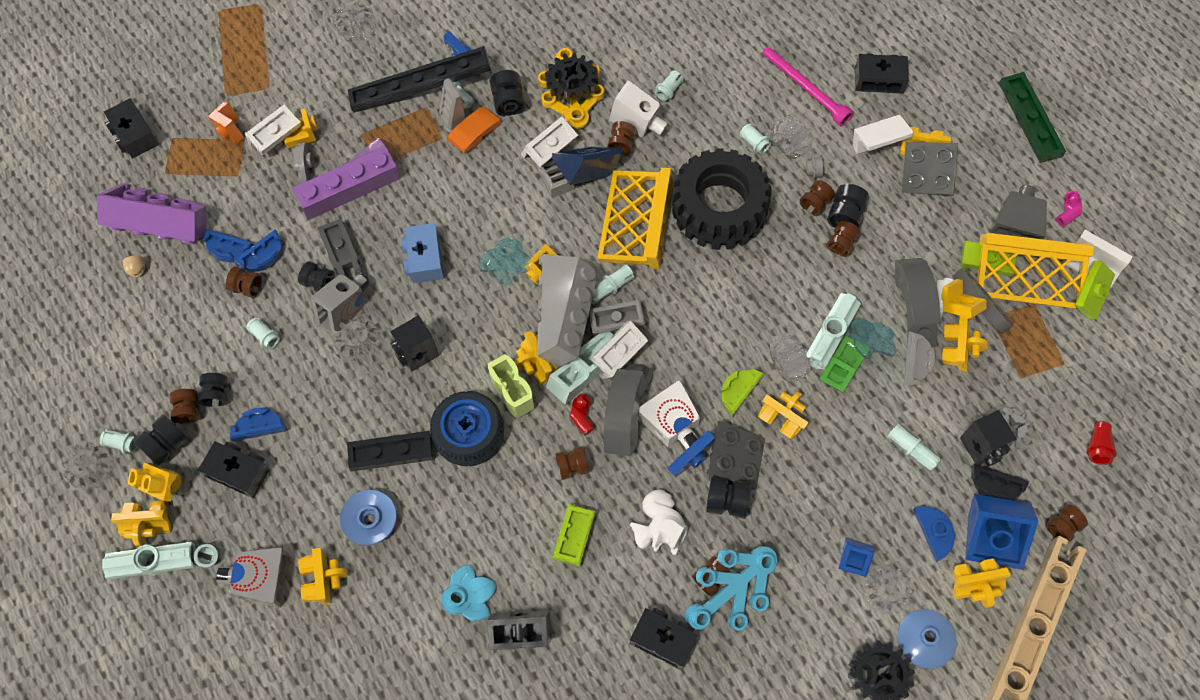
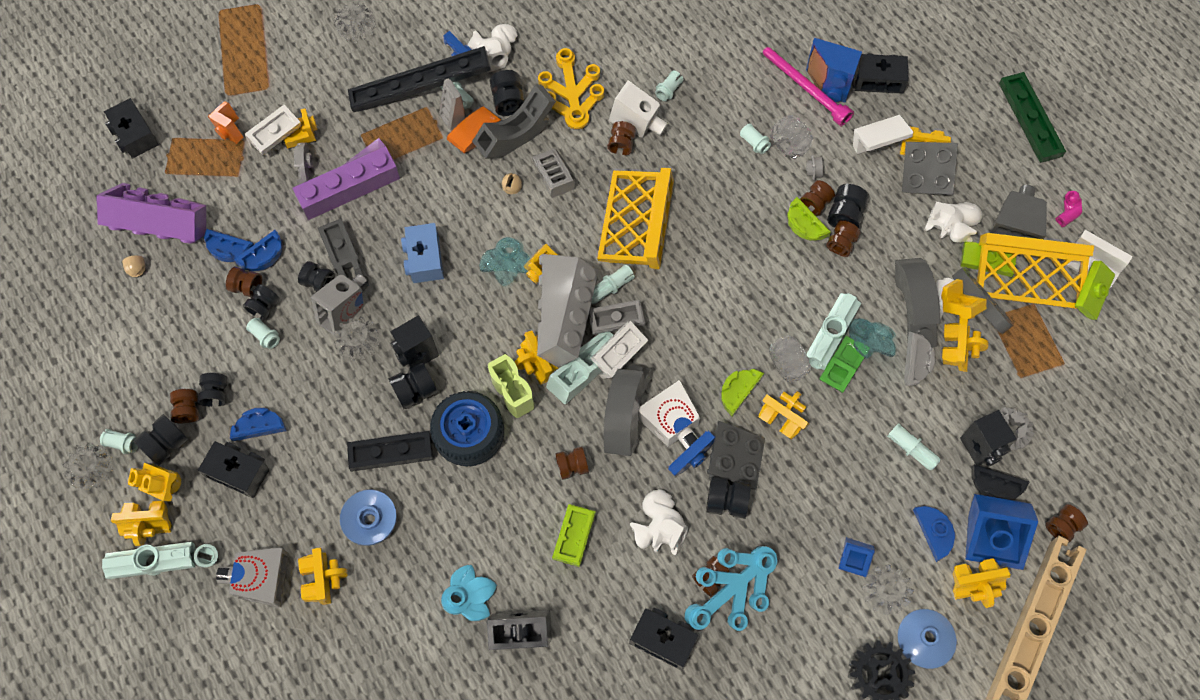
(261, 301): none -> black wheel
(413, 385): none -> black wheel
(497, 46): none -> white animal
(515, 185): none -> tan hinge
(525, 124): none -> dark grey arch
(550, 141): white panel -> none
(571, 79): black gear -> none
(579, 414): red arm -> none
(587, 163): dark blue slope -> none
(727, 170): black tyre -> none
(805, 223): none -> lime plate
(833, 68): none -> blue slope
(955, 220): none -> white animal
(1102, 446): red cone -> none

